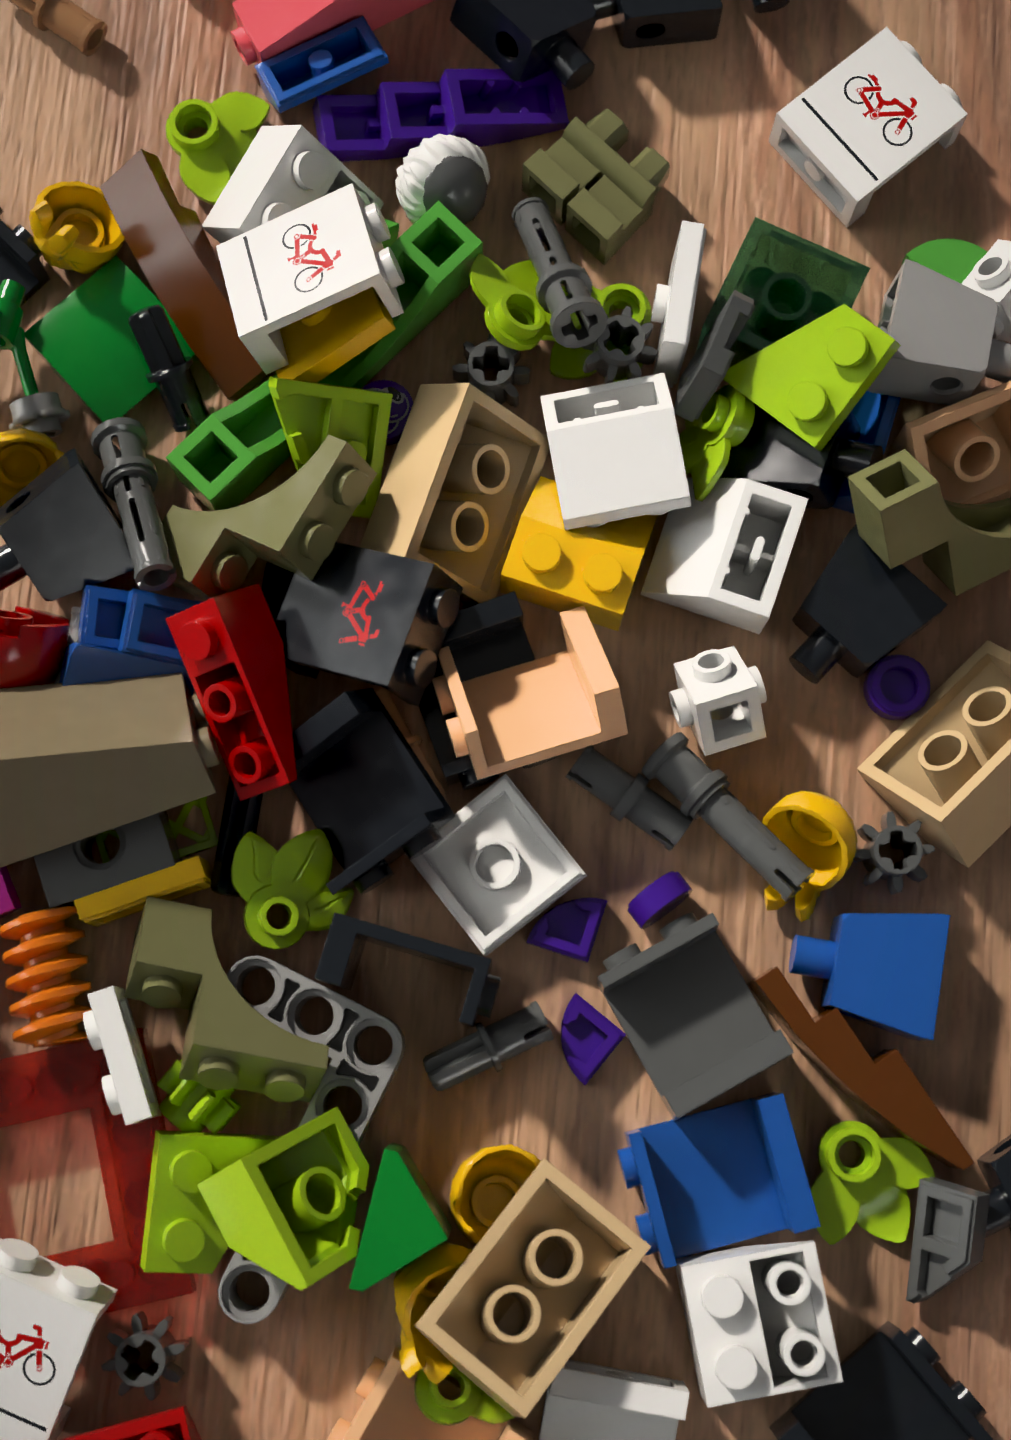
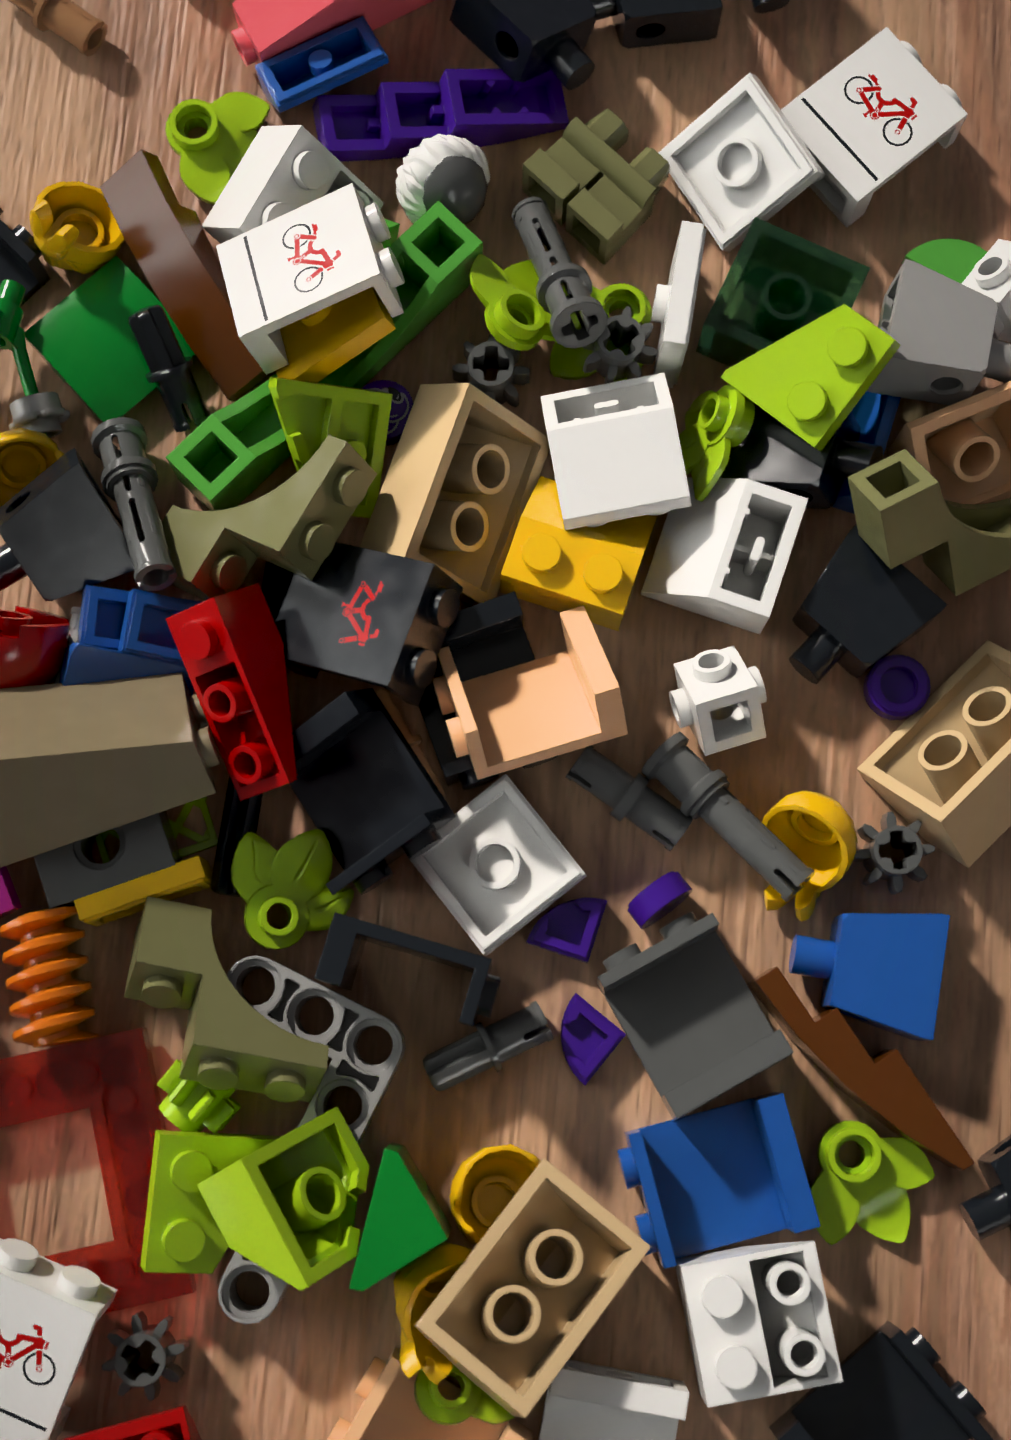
(113, 1030): white plate -> none
(712, 358): dark grey tile -> none
(740, 162): none -> white plate
(945, 1236): dark grey tile -> none

